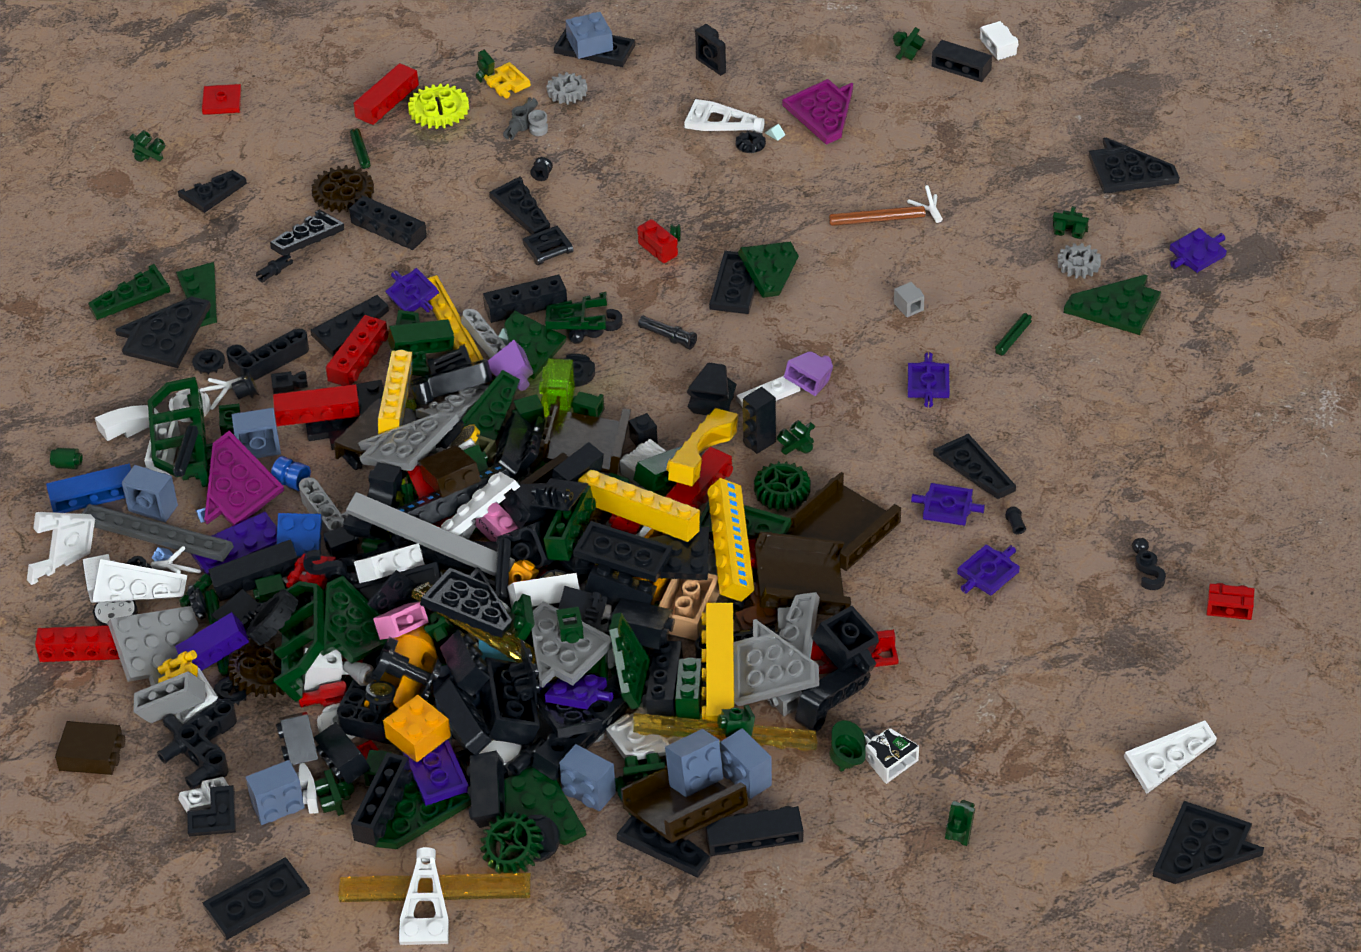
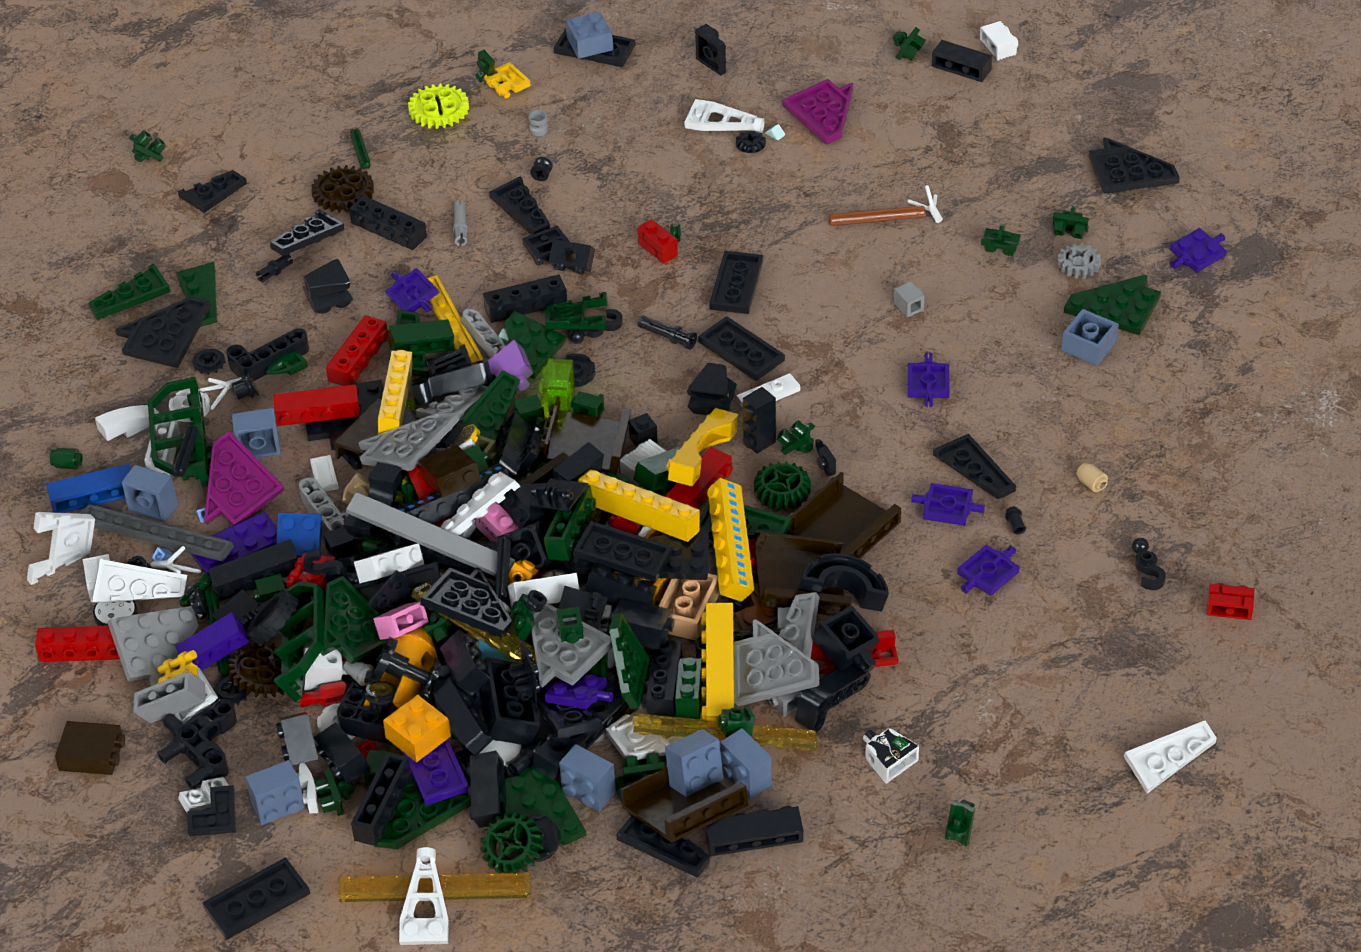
(221, 99): red plate -> none
(225, 417): dark green brick -> none
(286, 382): black plate -> none
(288, 364): none -> dark green plate
(290, 472): blue wheel -> none
(324, 472): none -> white tile
(327, 287): none -> black piece
(336, 330): black wing -> none
(358, 484): none -> tan bracket
(386, 94): red brick -> none
(460, 227): none -> light grey pin
(520, 118): dark grey pin -> none
(535, 601): none -> black bush
(562, 249): none -> black brick
(566, 88): light grey gear -> none
(741, 348): none -> black plate
(769, 266): dark green plate -> none
(809, 371): medium lavender torso -> none
(826, 459): none -> black plate
(847, 745): dark green piece -> none
(848, 574): none -> black brick
(1000, 239): none -> dark green hips
(1013, 334): dark green axle -> none
(1089, 337): none -> sand blue brick
(1092, 477): none -> tan brick
(1203, 844): black wing -> none

